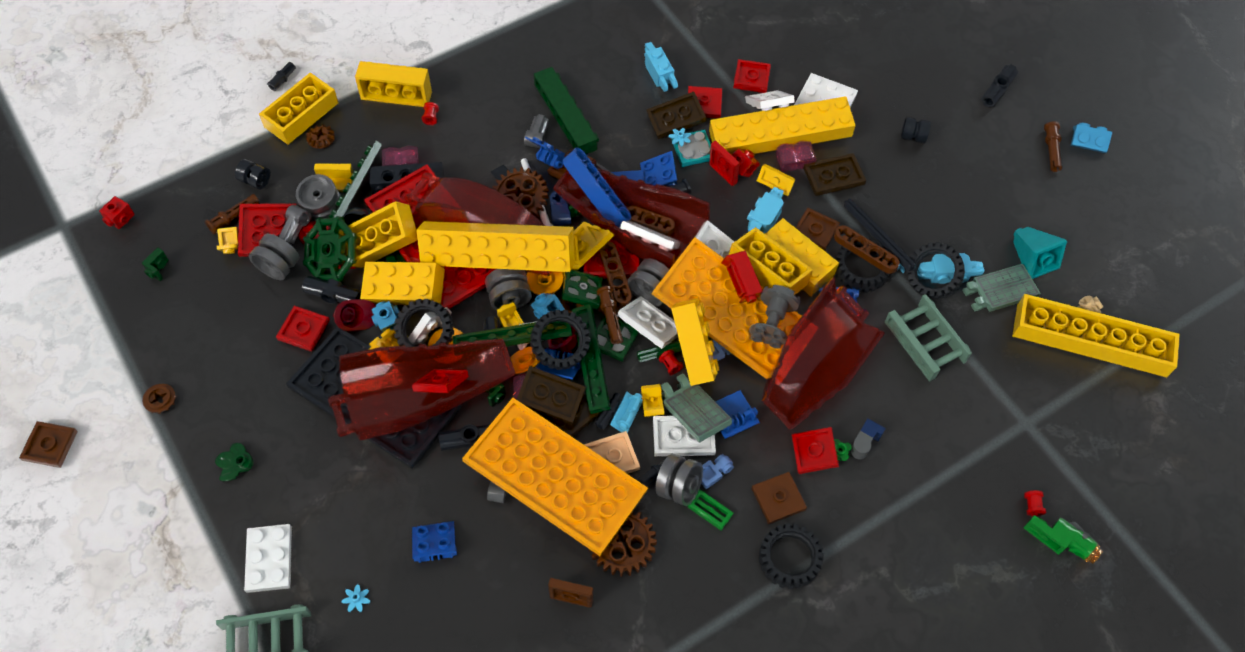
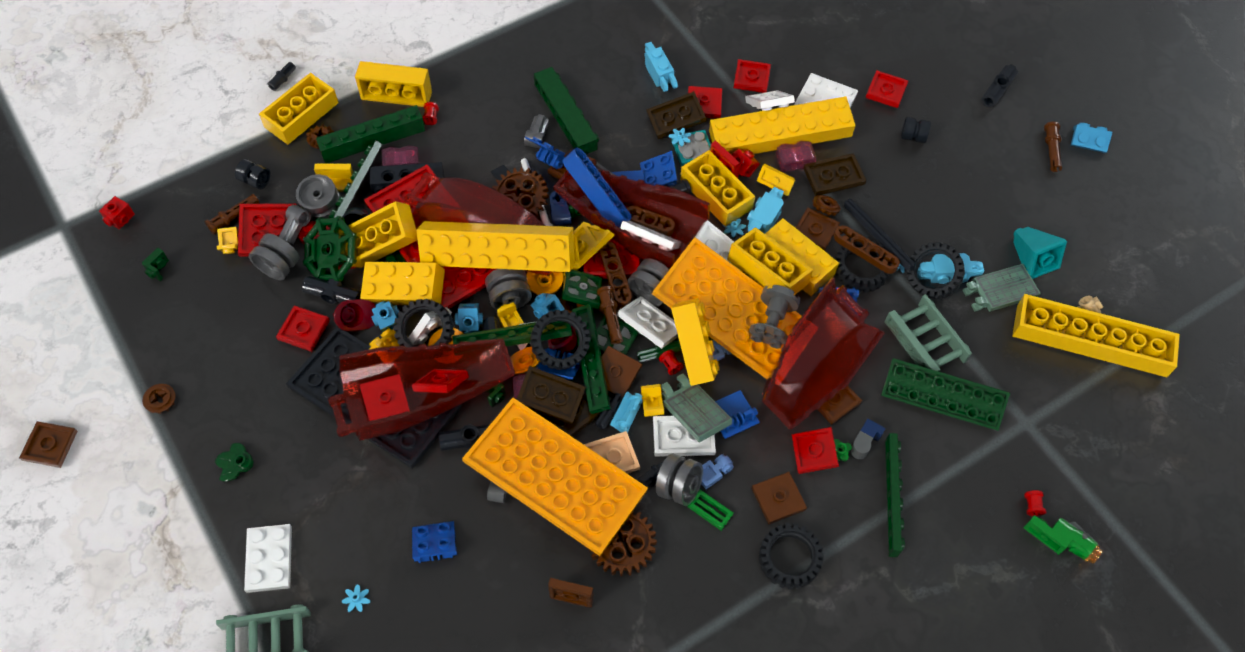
(382, 129): none -> dark green brick
(384, 397): none -> red plate
(468, 317): none -> dark azure brick
(619, 370): none -> reddish brown plate
(718, 186): none -> yellow brick
(735, 227): none -> medium azure plant
(743, 276): red window -> none
(826, 205): none -> reddish brown gear
(839, 405): none -> reddish brown plate
(887, 89): none -> red plate
(894, 502): none -> dark green plate
(945, 394): none -> dark green plate

